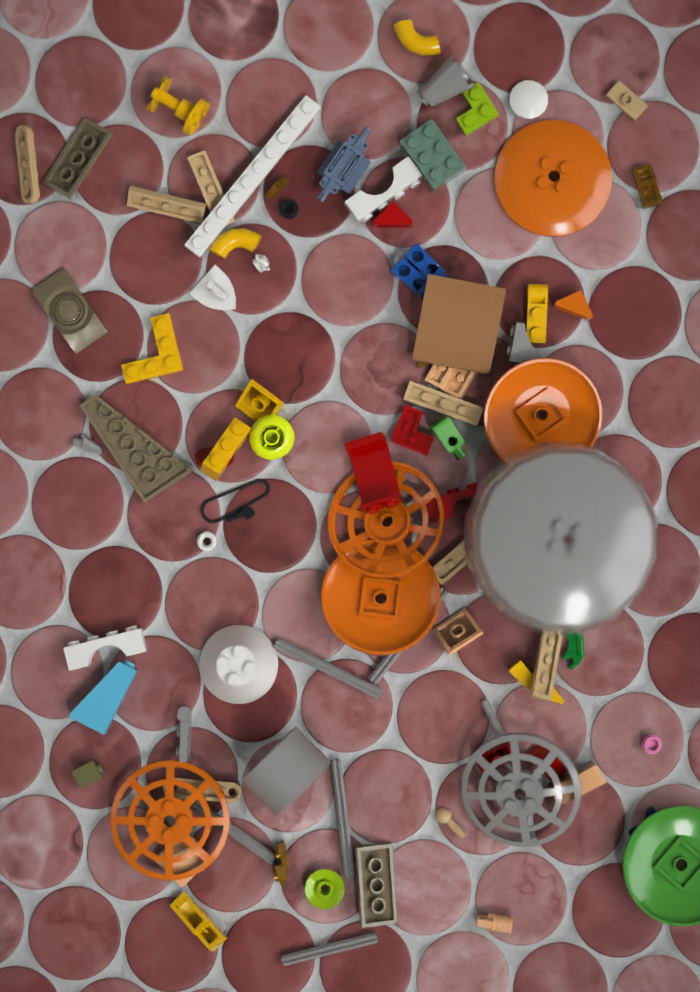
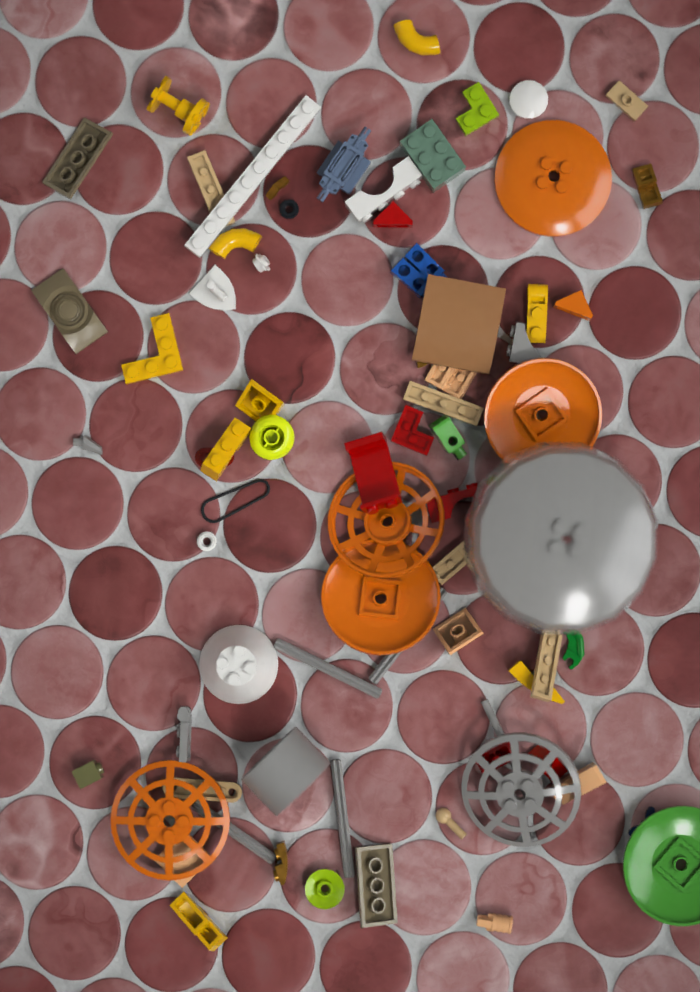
(27, 164): tan plate -> none
(80, 654): white arch -> none
(103, 702): medium azure slope -> none
(140, 457): dark tan wing -> none
(166, 204): tan plate -> none
(246, 512): black hand -> none
(329, 948): light grey axle -> none
(446, 83): light grey cone -> none
(651, 744): bright pink plate -> none

